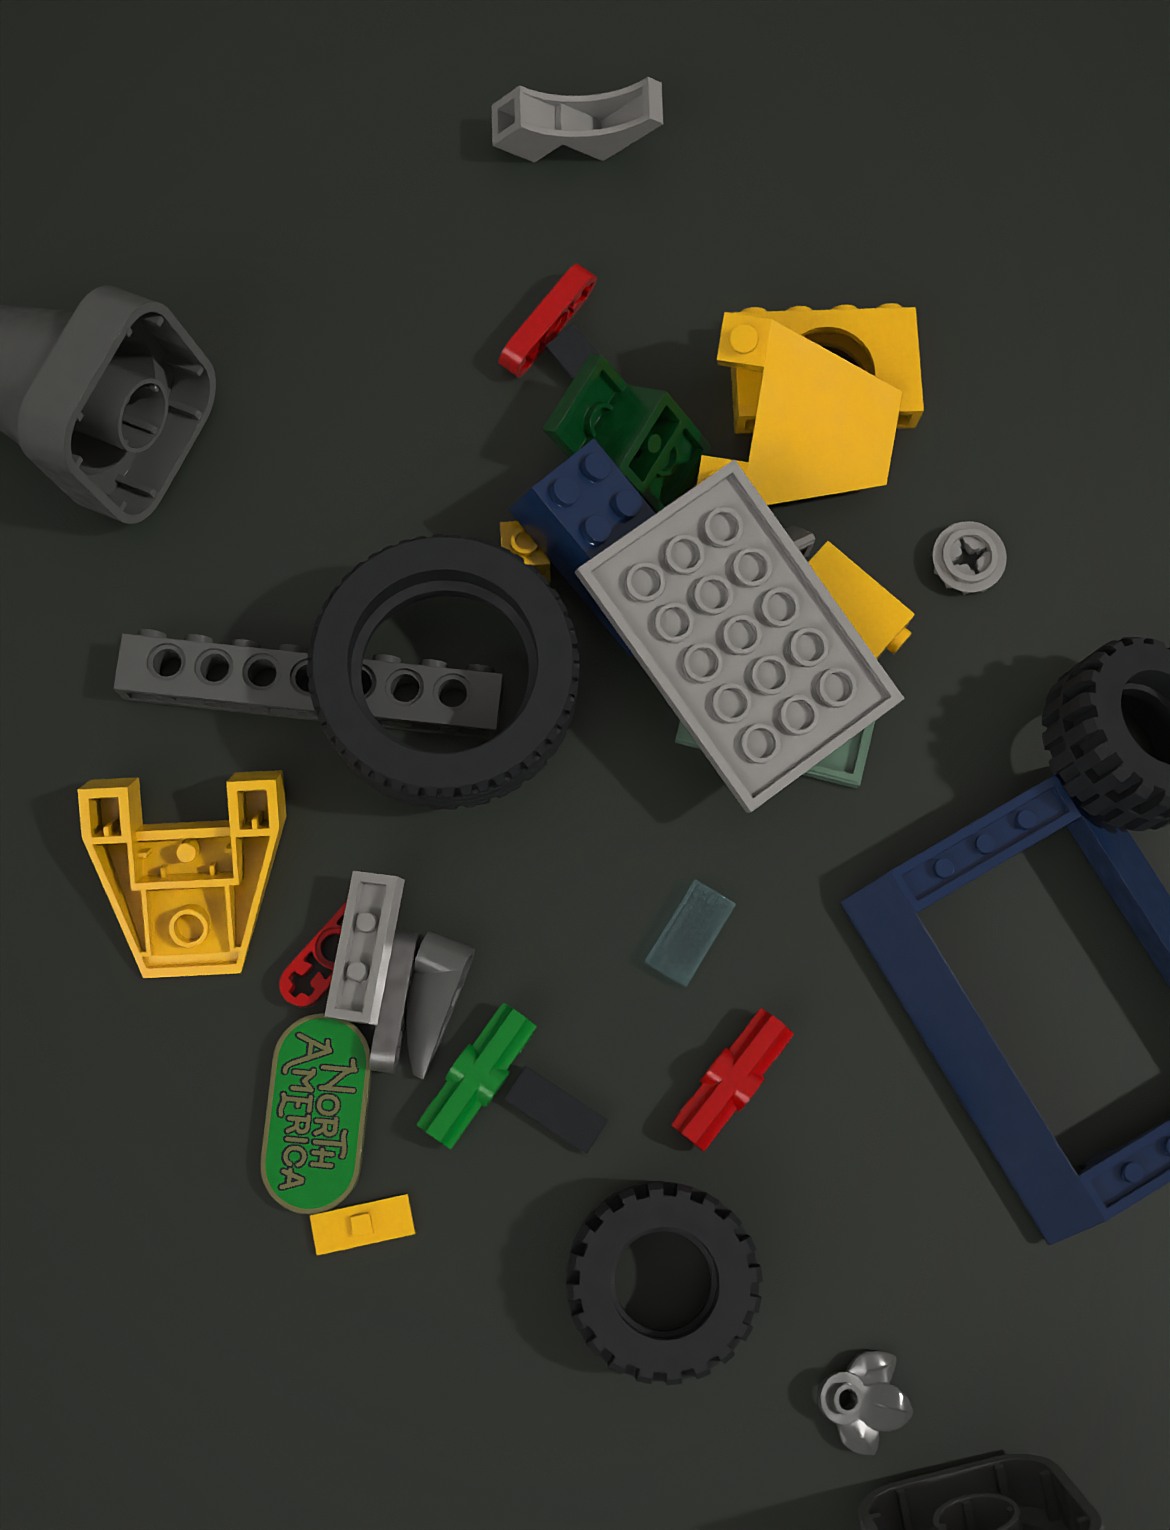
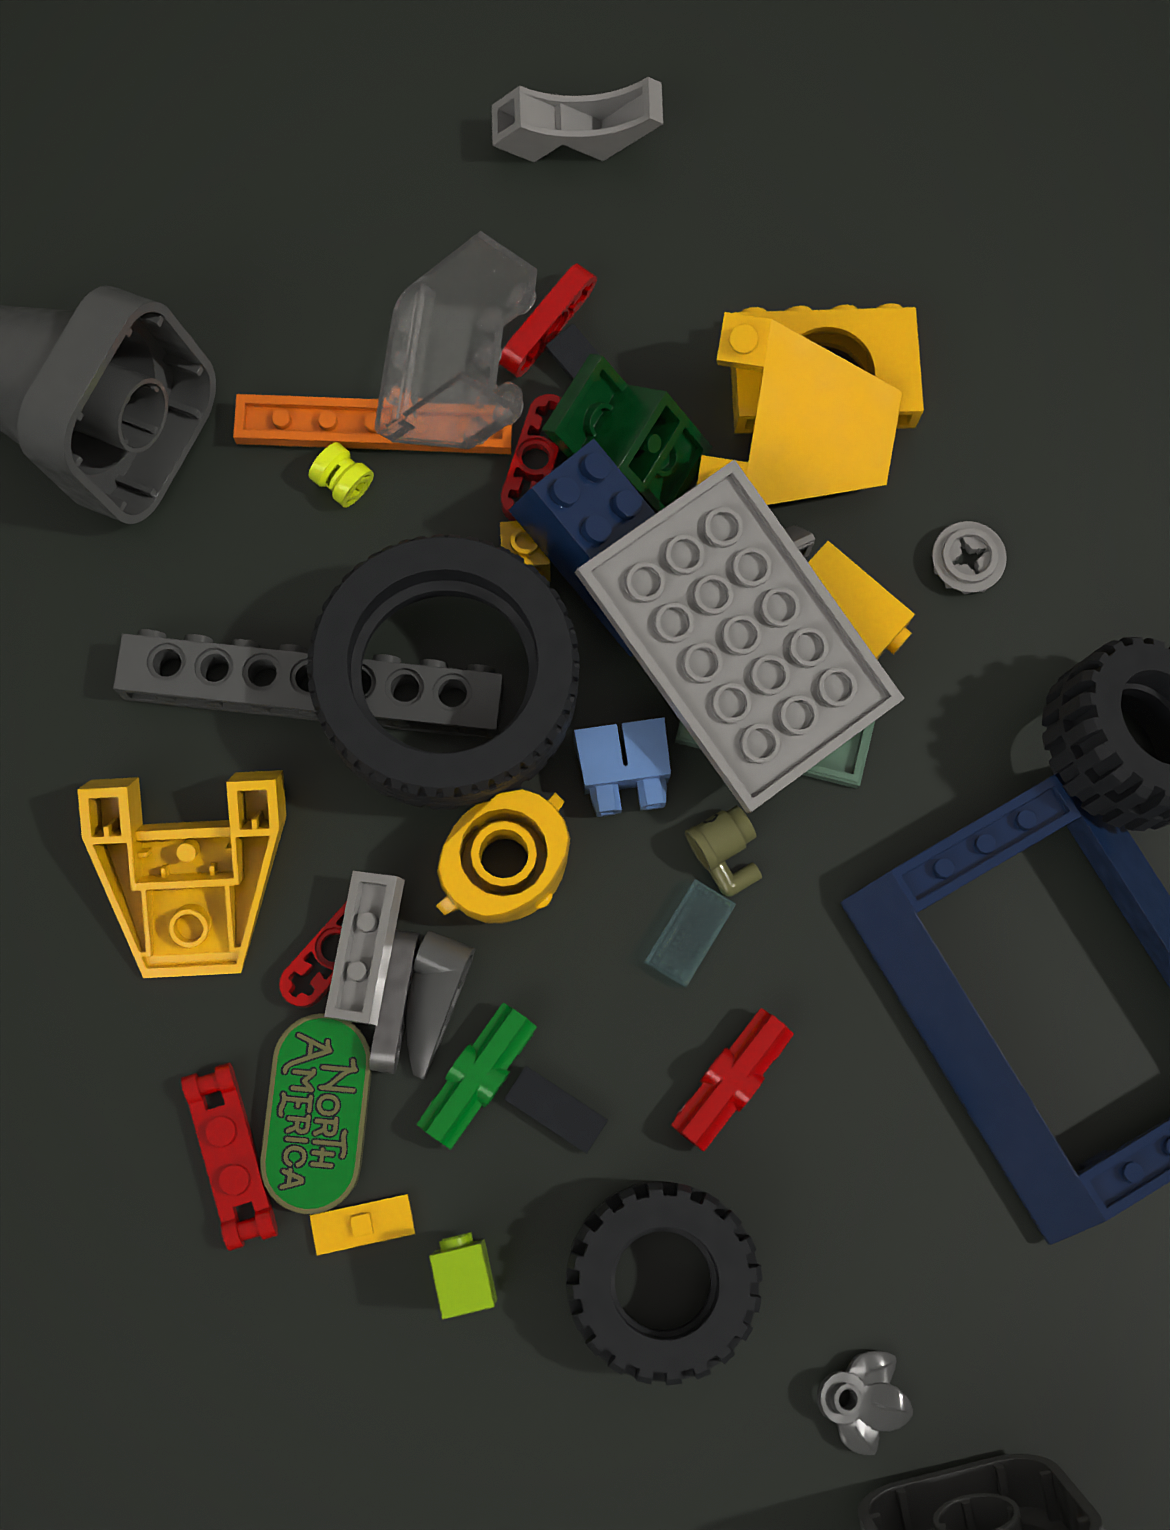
(230, 1156): none -> red plate
(328, 420): none -> orange plate
(341, 474): none -> neon yellow wheel
(448, 349): none -> clear windscreen
(463, 1276): none -> lime brick
(511, 816): none -> yellow piece
(532, 425): none -> red beam
(603, 767): none -> medium blue hips
(719, 840): none -> olive piece

